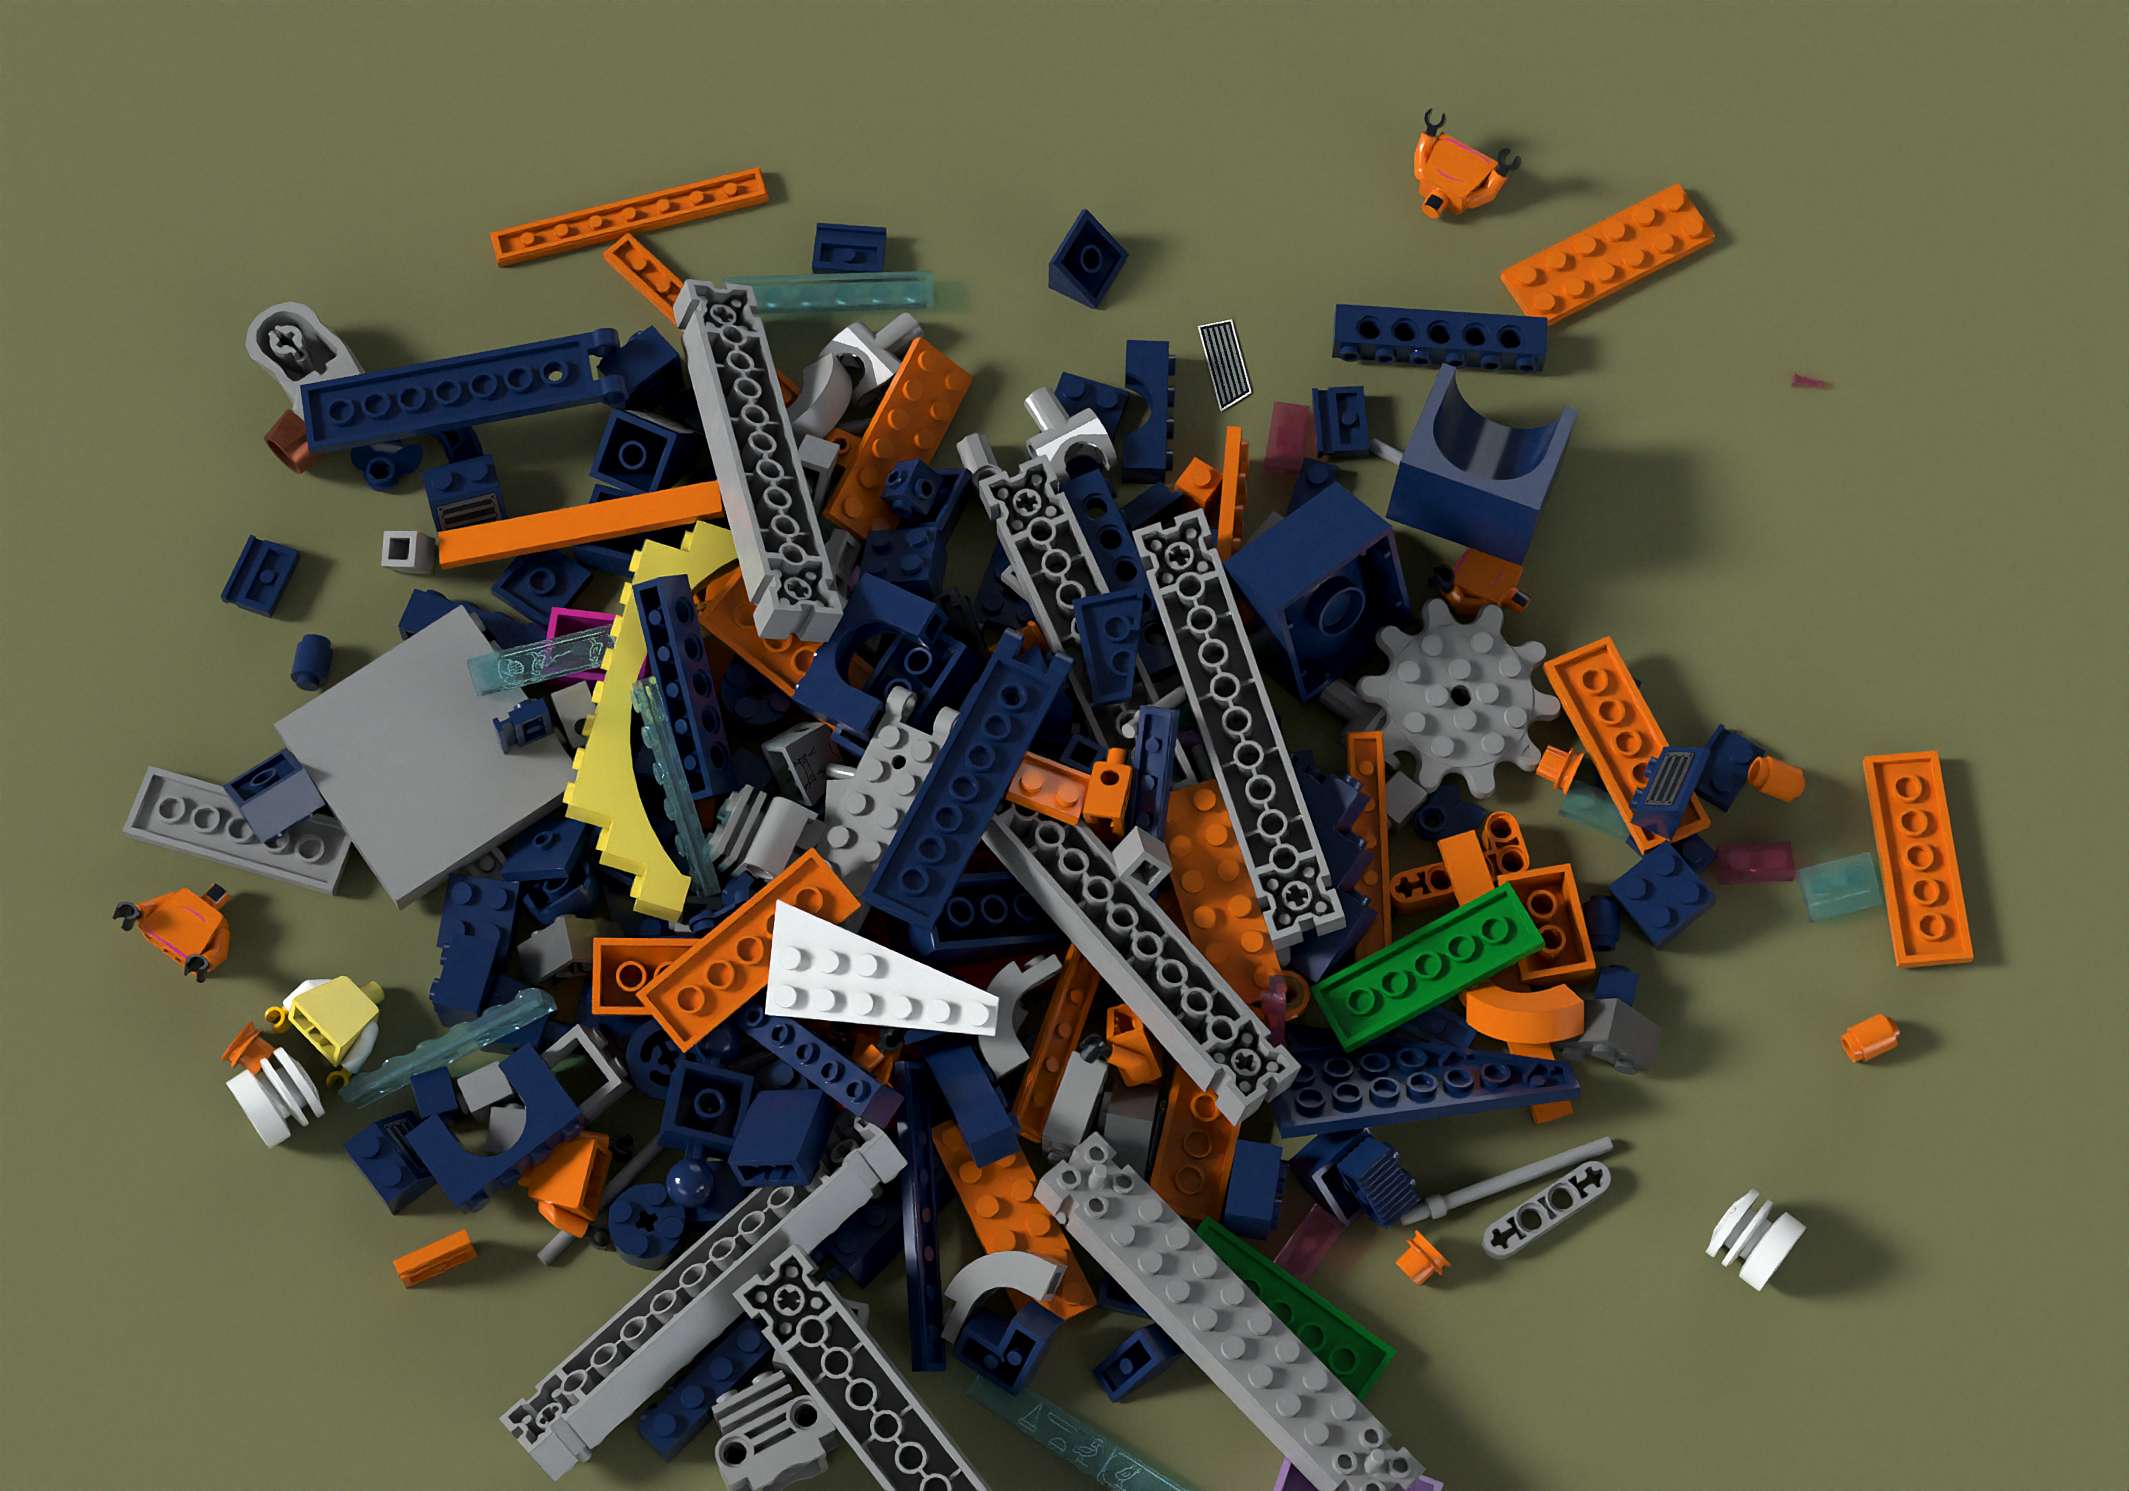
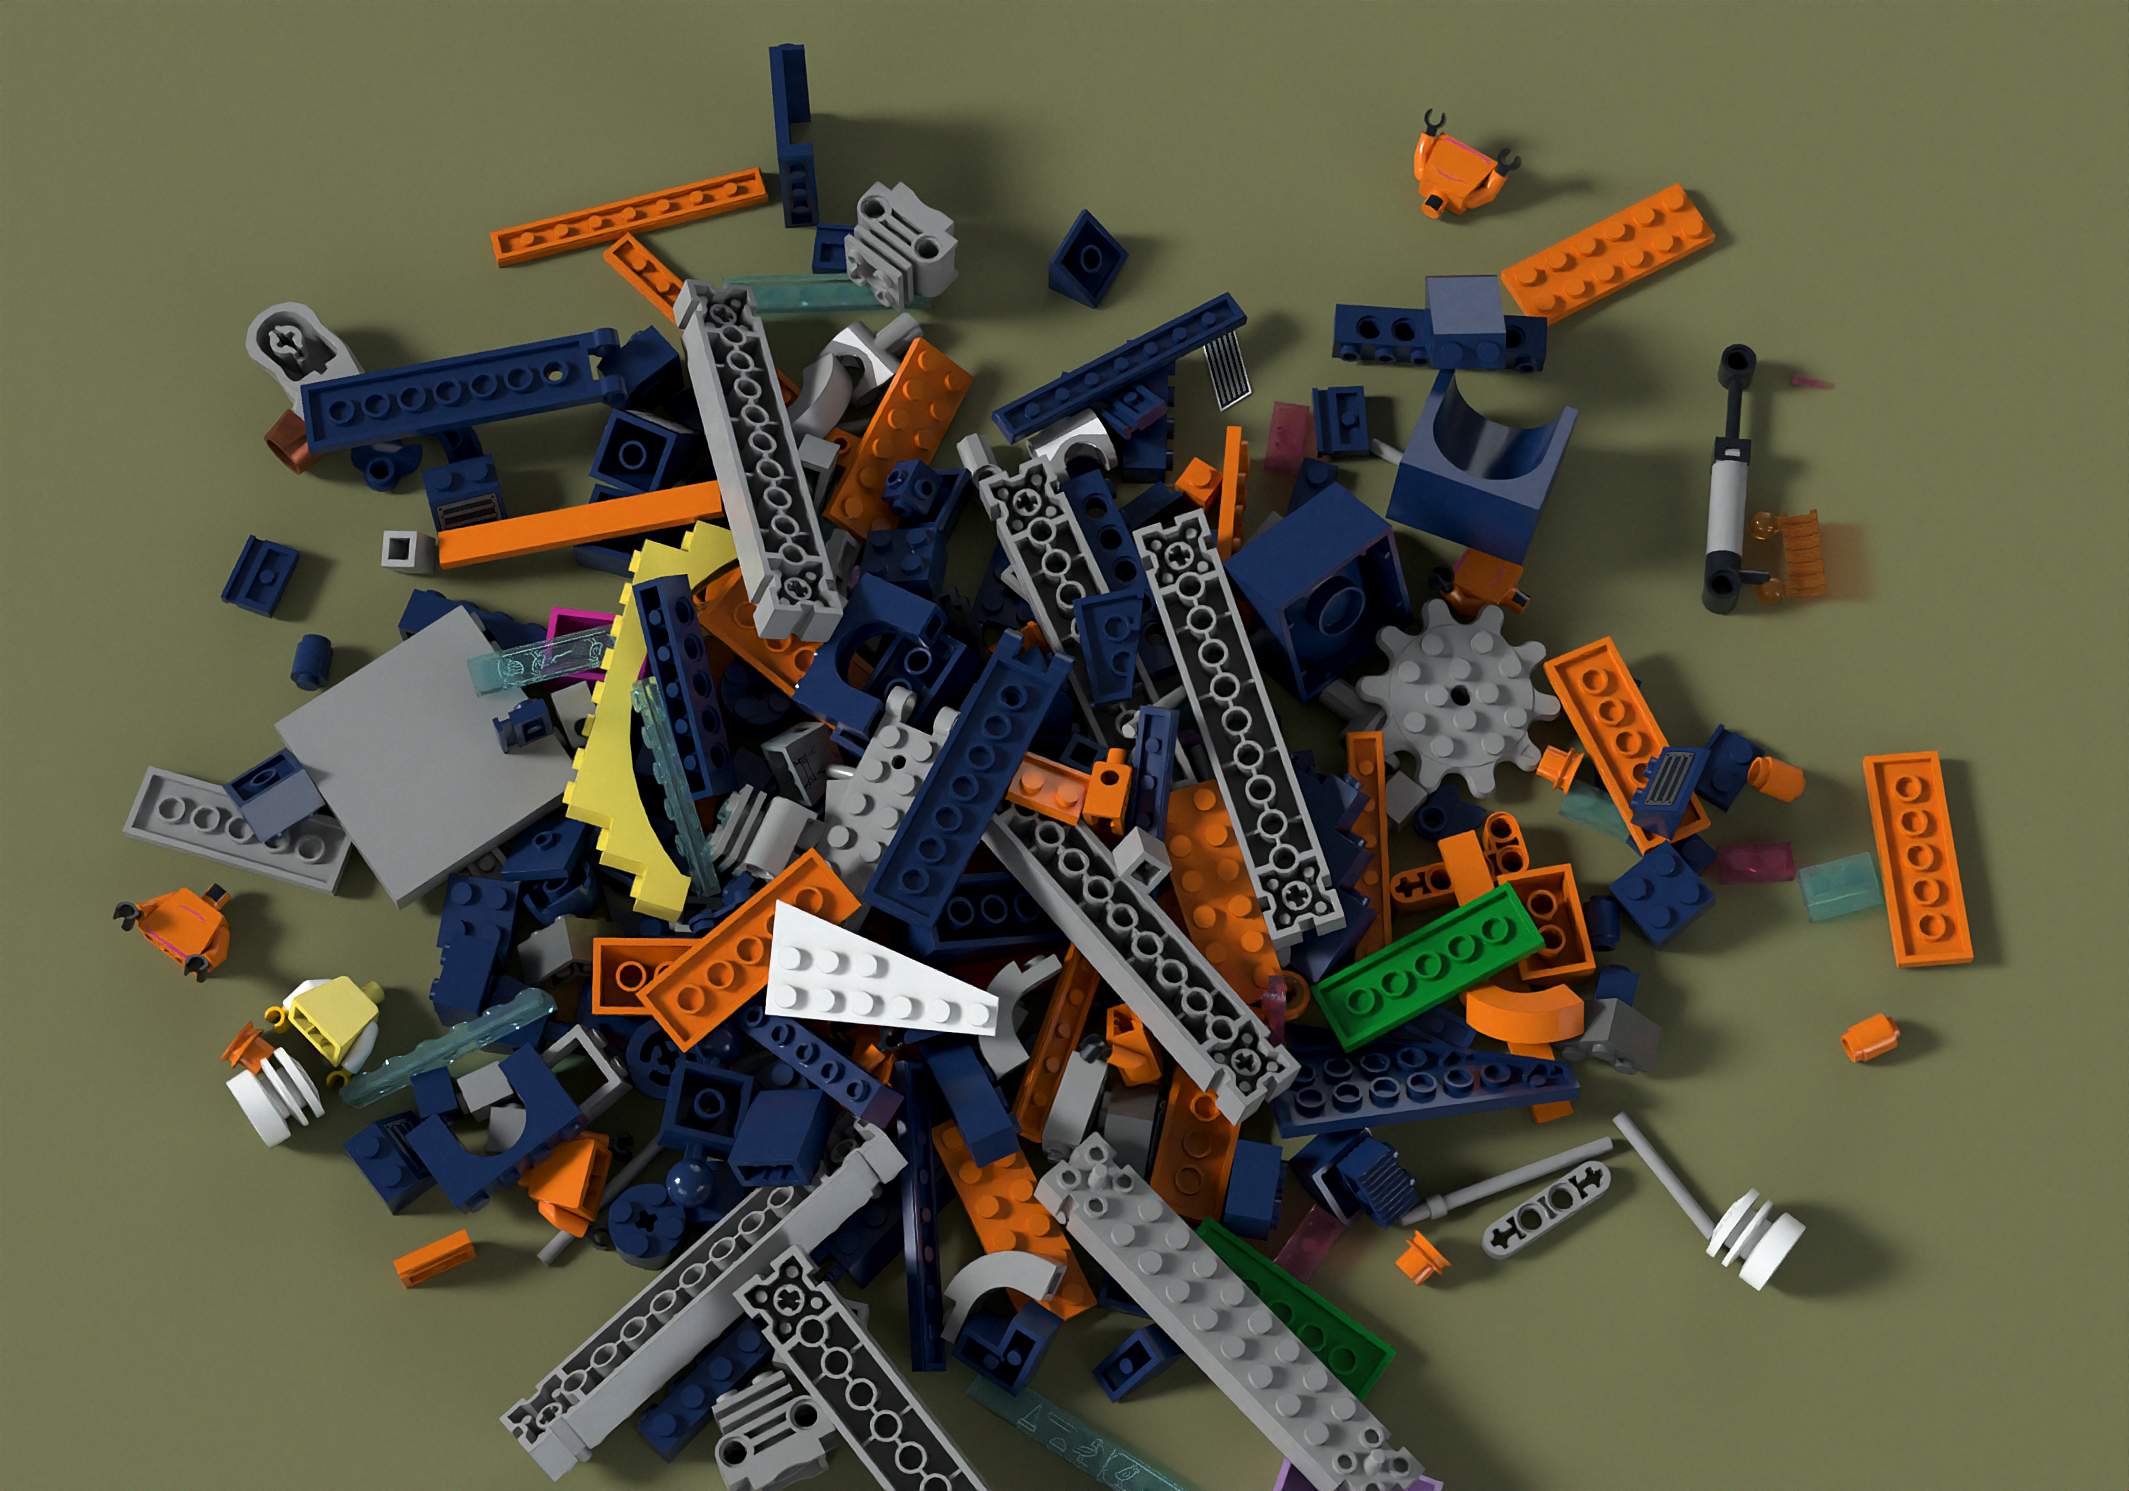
(541, 582): dark blue plate -> none
(794, 160): none -> dark blue panel
(900, 246): none -> light grey piece
(1119, 368): none -> dark blue tile
(1129, 409): none -> dark blue plate
(1464, 322): none -> dark blue slope
(1665, 1174): none -> light grey bar
(1728, 492): none -> black piece
(1801, 551): none -> clear orange gear

